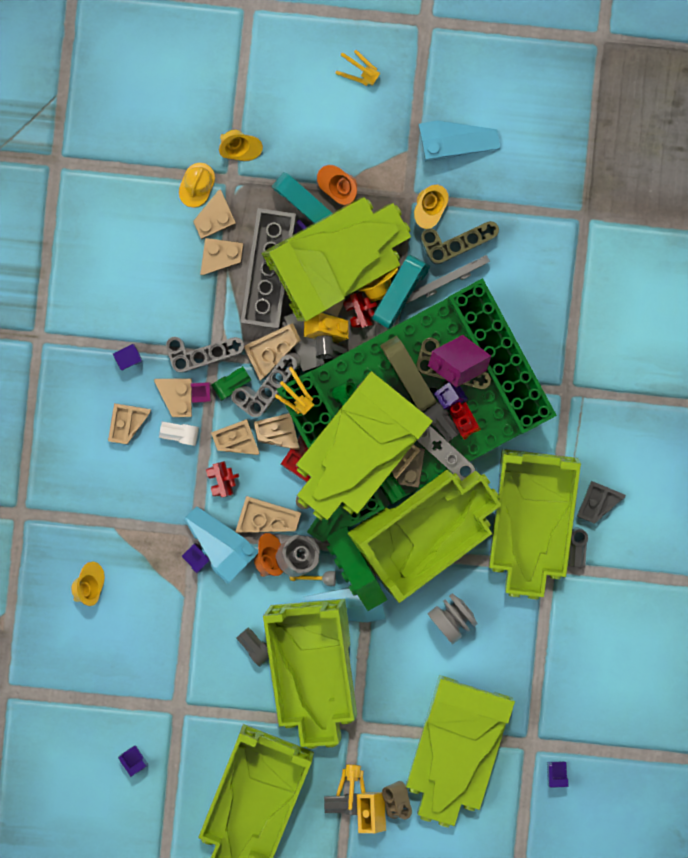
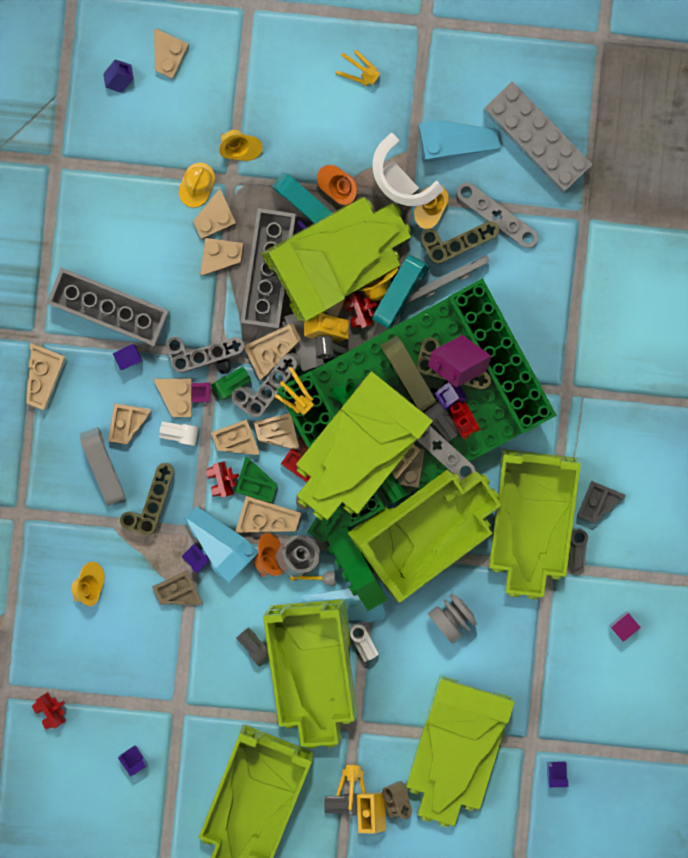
(43, 375): none -> tan wing
(51, 709): none -> red hips
(101, 465): none -> light grey beam
(108, 307): none -> light grey brick
(118, 76): none -> dark purple panel
(152, 497): none -> olive beam
(168, 53): none -> tan wing
(177, 590): none -> dark tan wing
(223, 366): none -> black hinge
(255, 482): none -> green wing
(364, 643): none -> white piece
(394, 180): none -> white piece
(485, 206): none -> light grey piece
(537, 137): none -> light grey brick
(624, 626): none -> magenta panel

